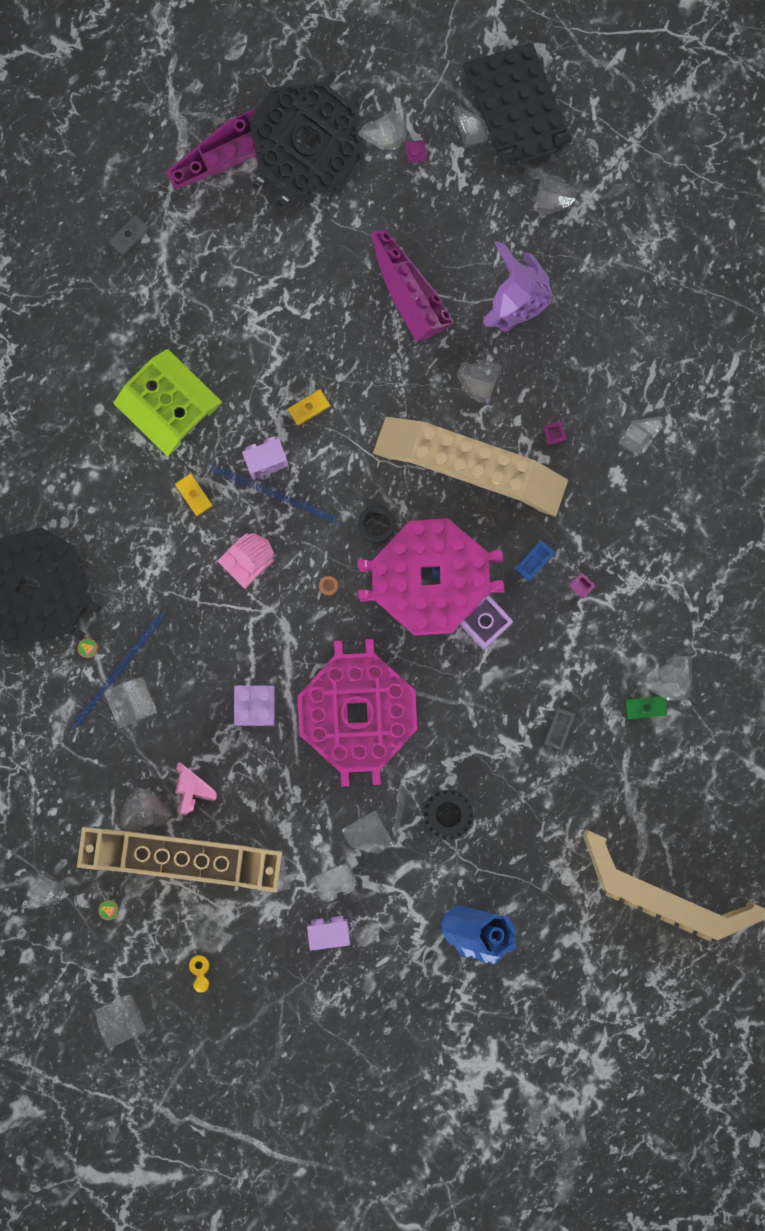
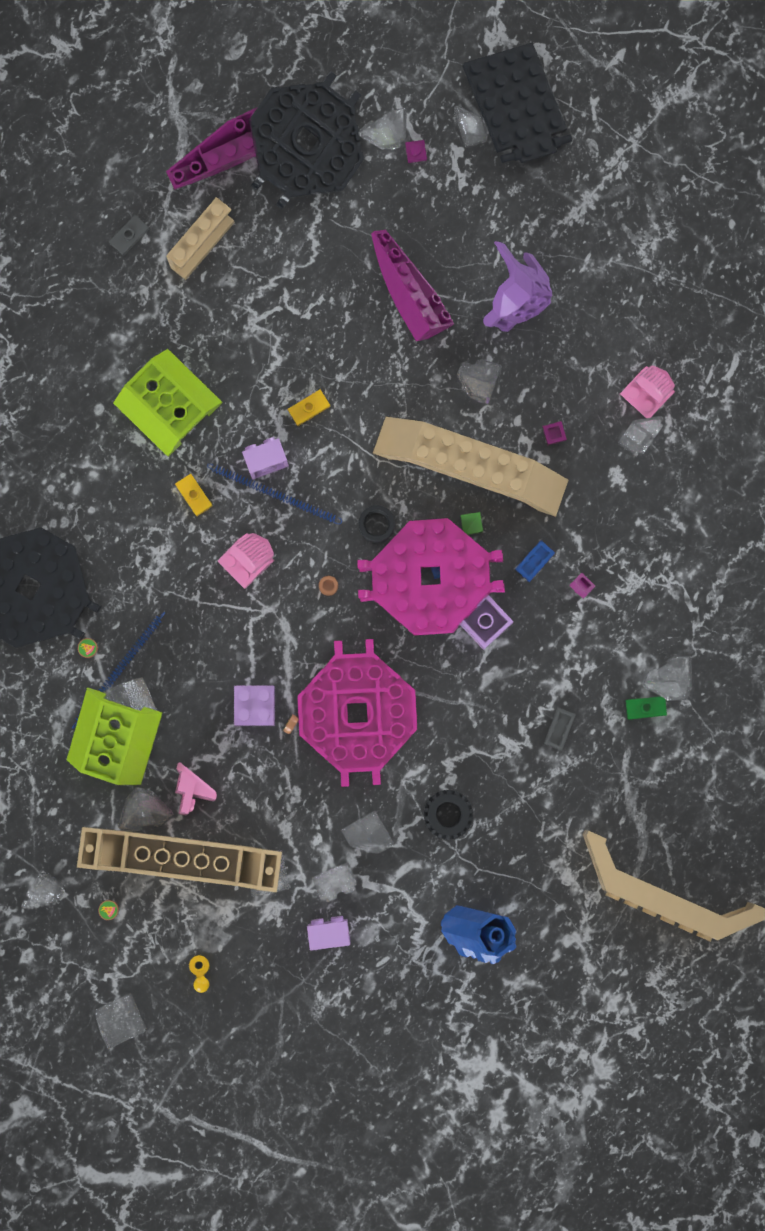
(124, 746): none -> lime slope
(200, 238): none -> tan window
(292, 721): none -> nougat tile
(472, 523): none -> bright green slope
(553, 194): clear slope -> none
(649, 390): none -> bright pink piece

